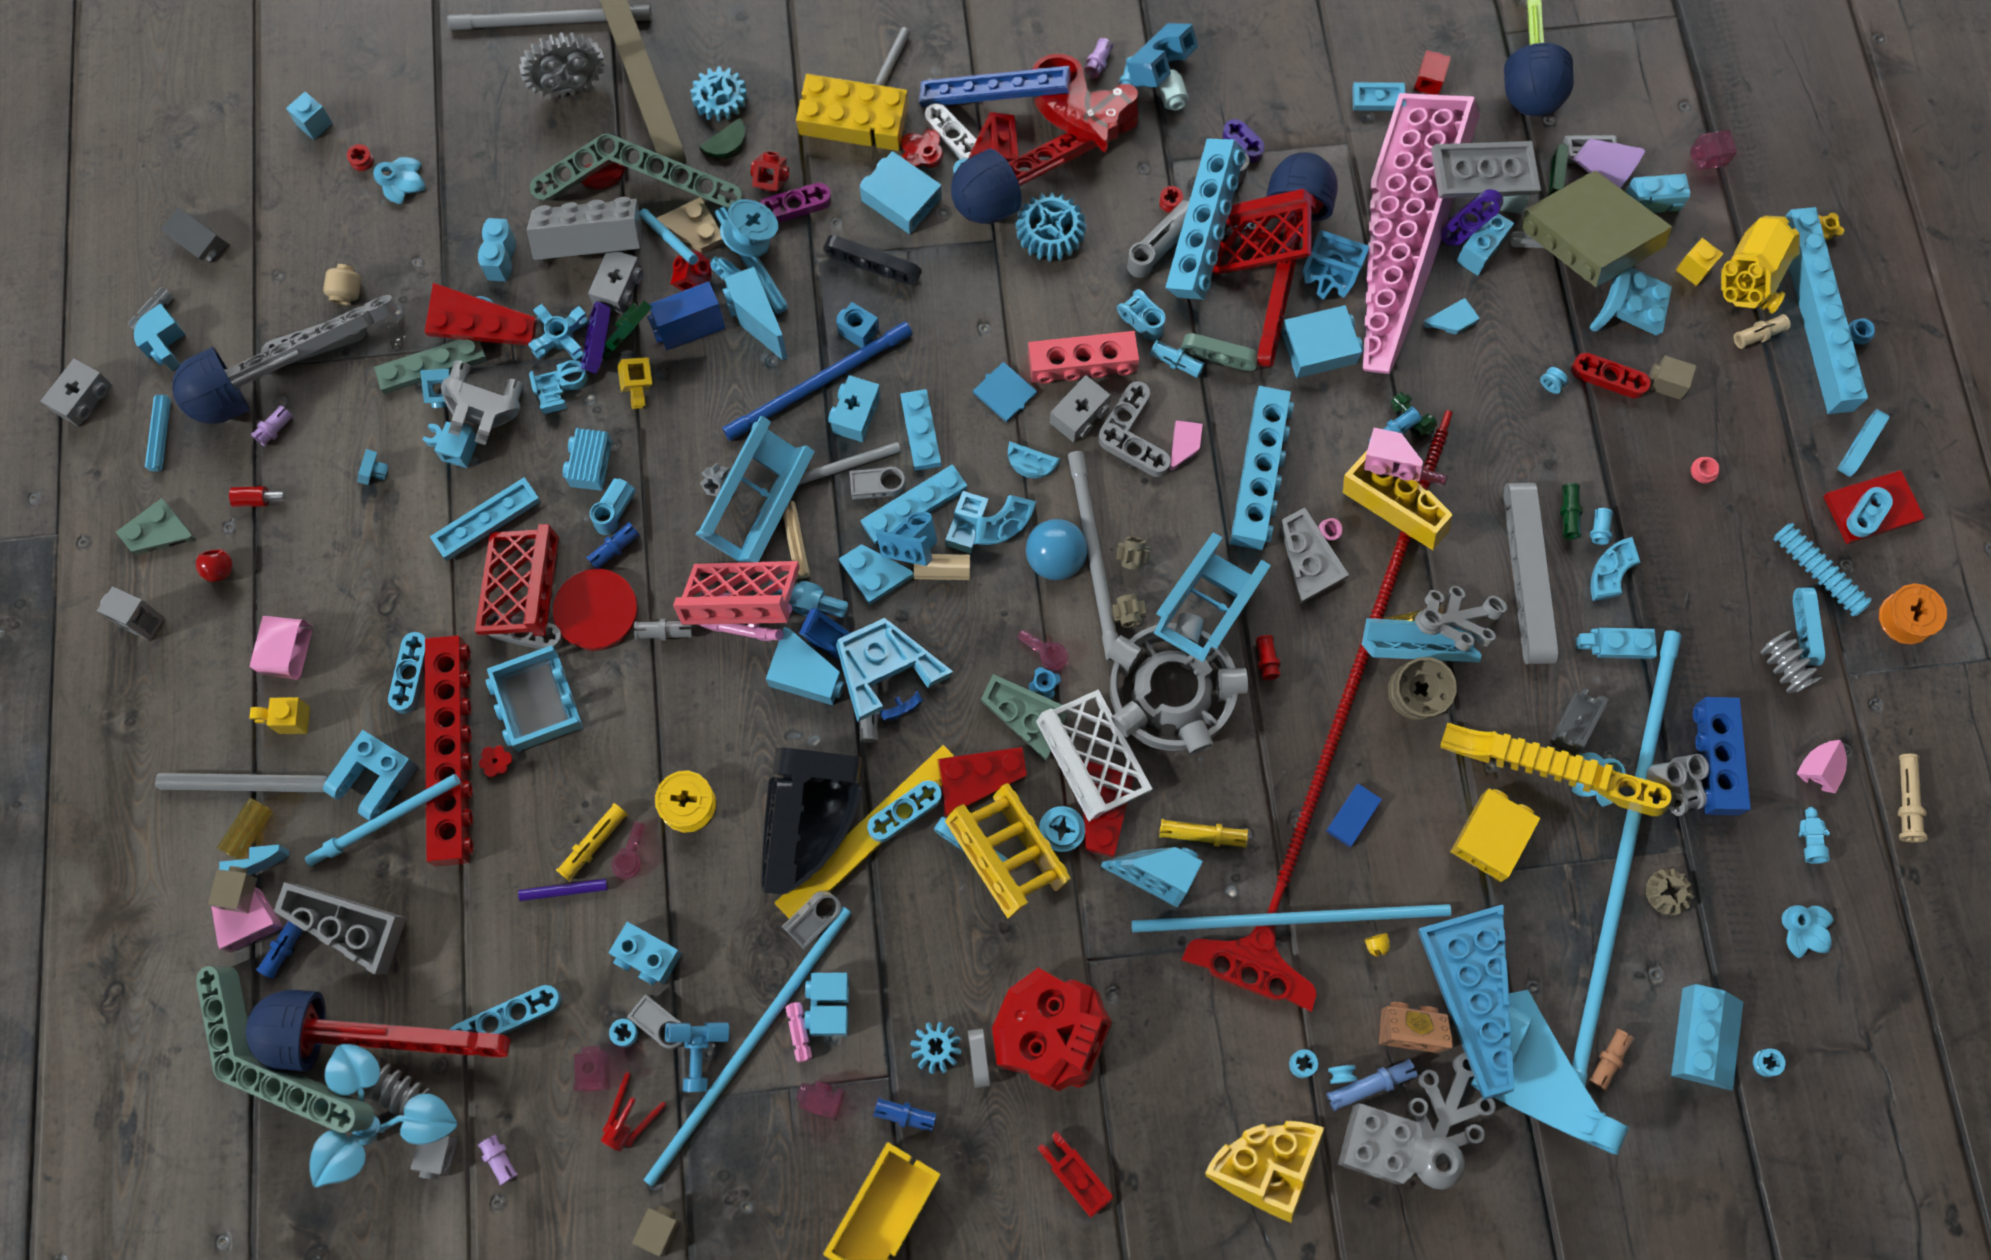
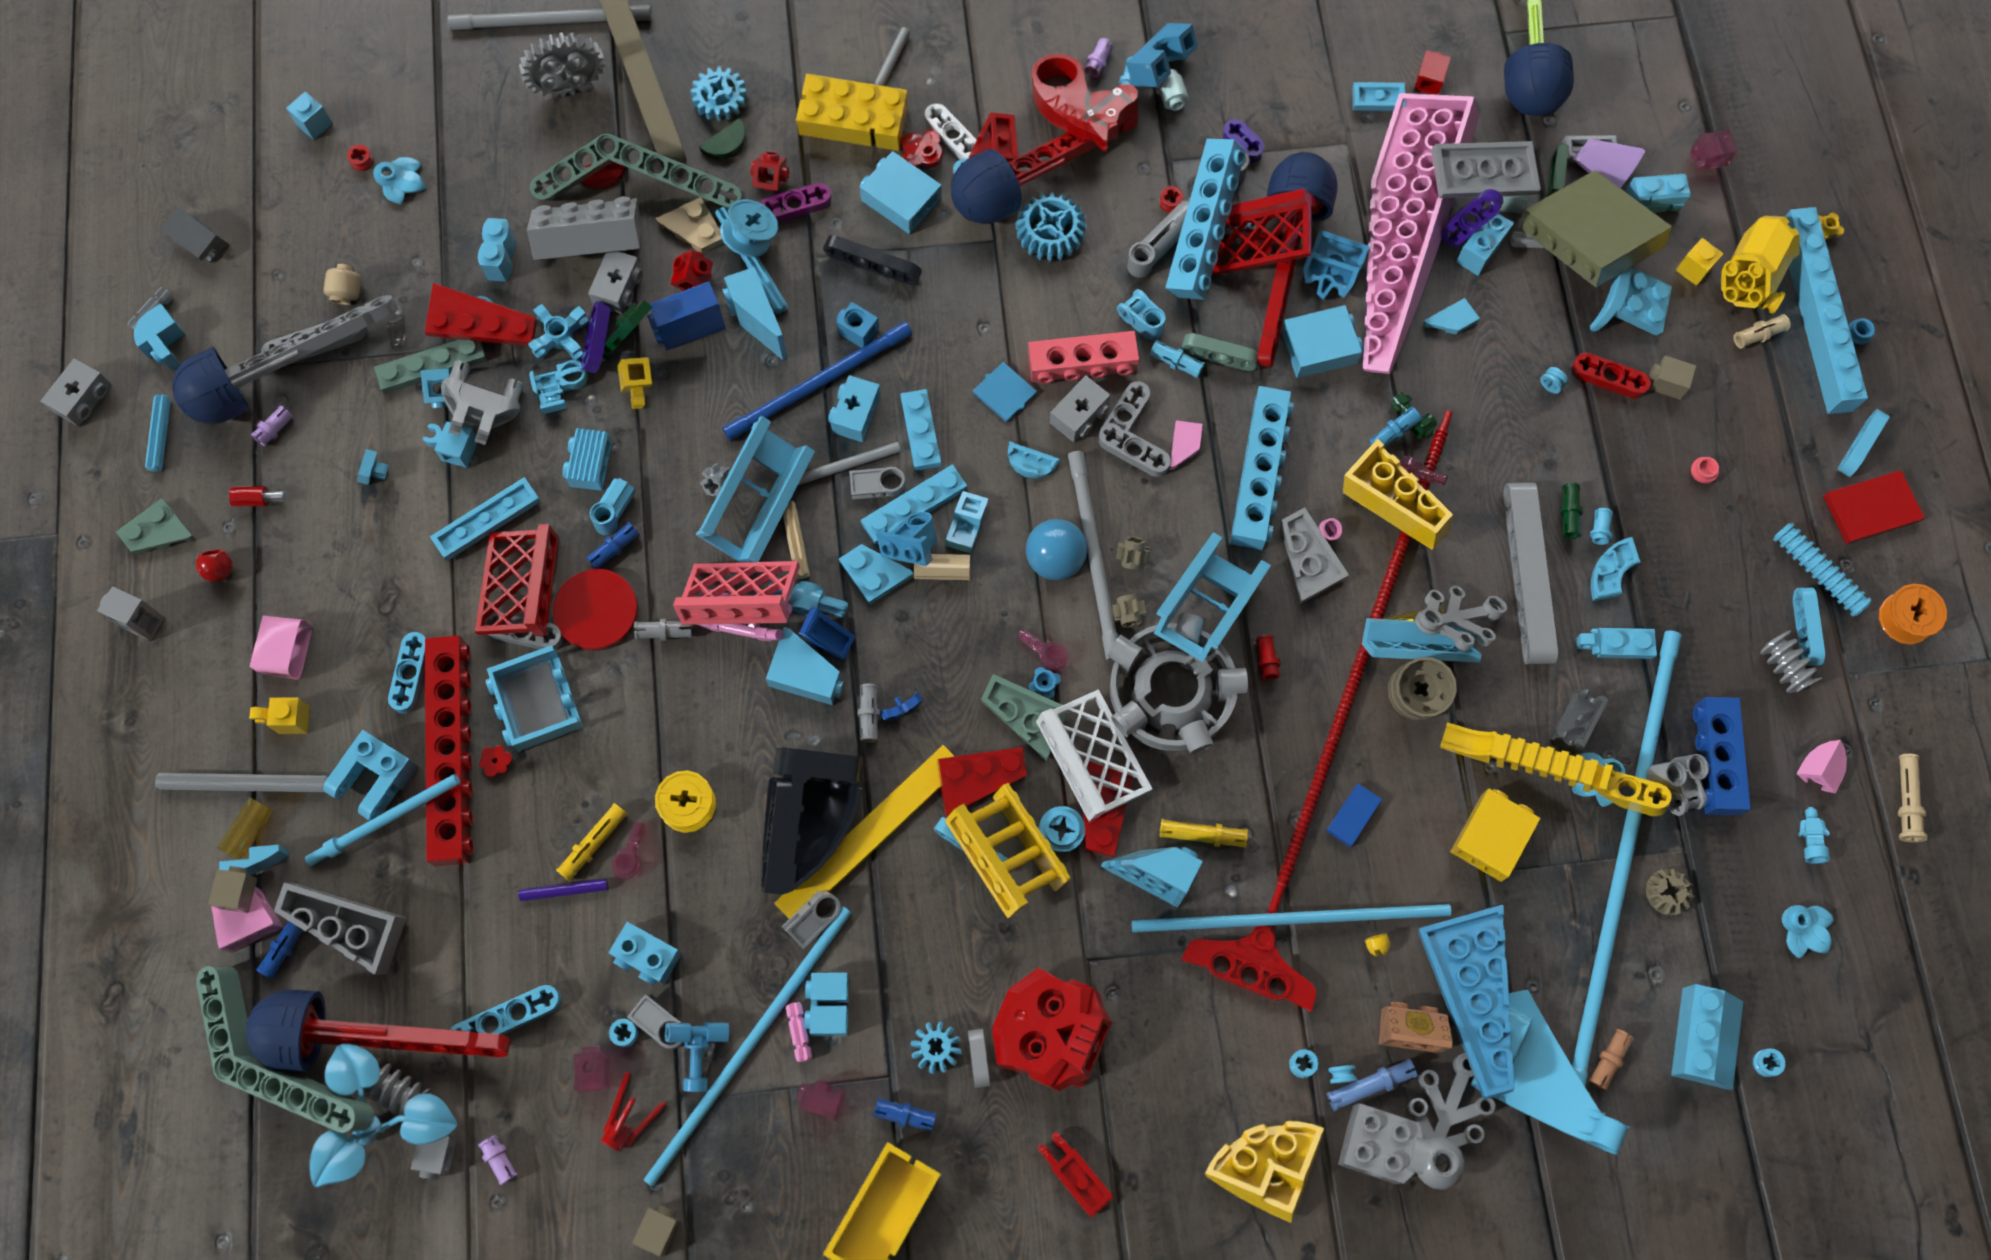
(668, 236): medium azure bar -> none
(723, 267): medium azure gear -> none
(878, 654): medium azure wing -> none
(926, 805): medium azure beam -> none
(995, 86): blue tile -> none
(1005, 523): medium azure tile -> none
(1392, 455): bright pink slope -> none
(1869, 514): medium azure plate -> none

